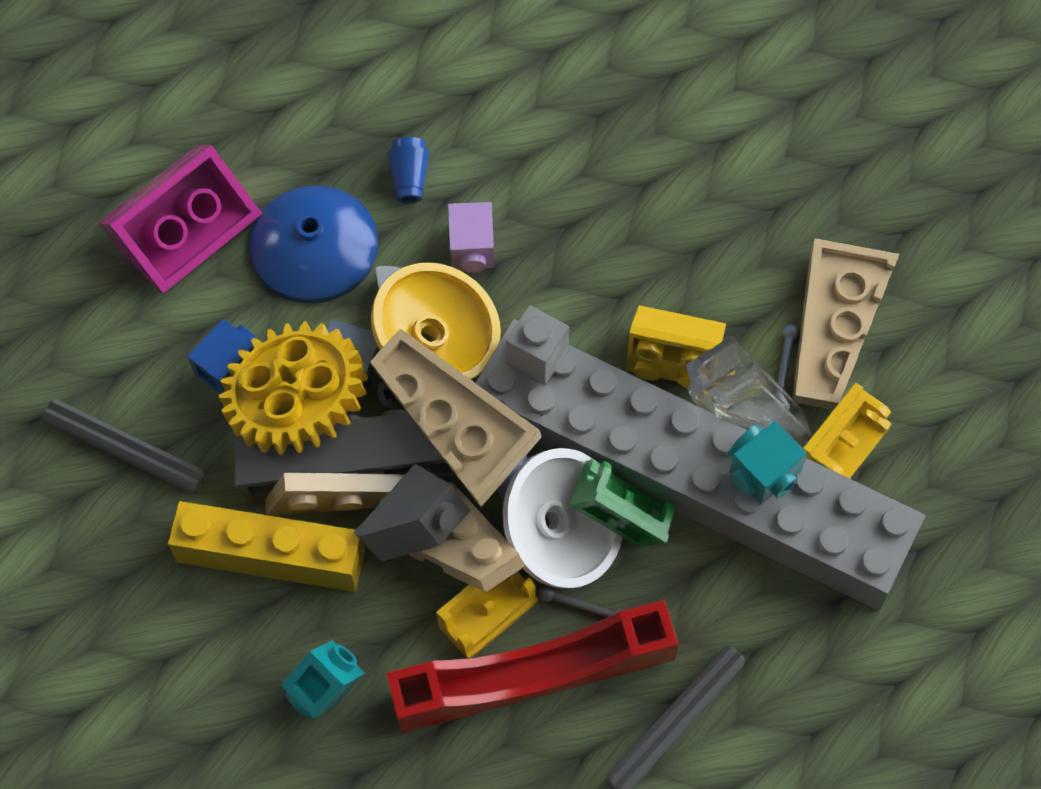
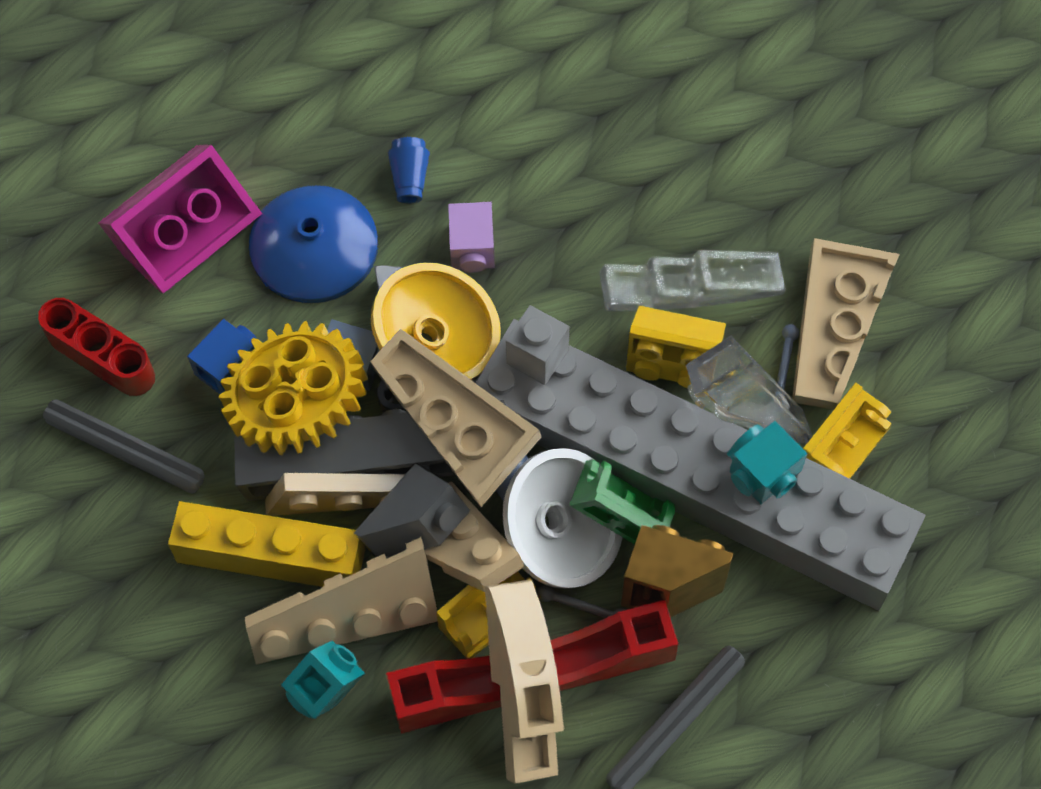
(88, 330): none -> red beam
(372, 602): none -> tan wing
(527, 679): none -> tan slope
(674, 570): none -> pearl gold slope
(694, 282): none -> clear slope

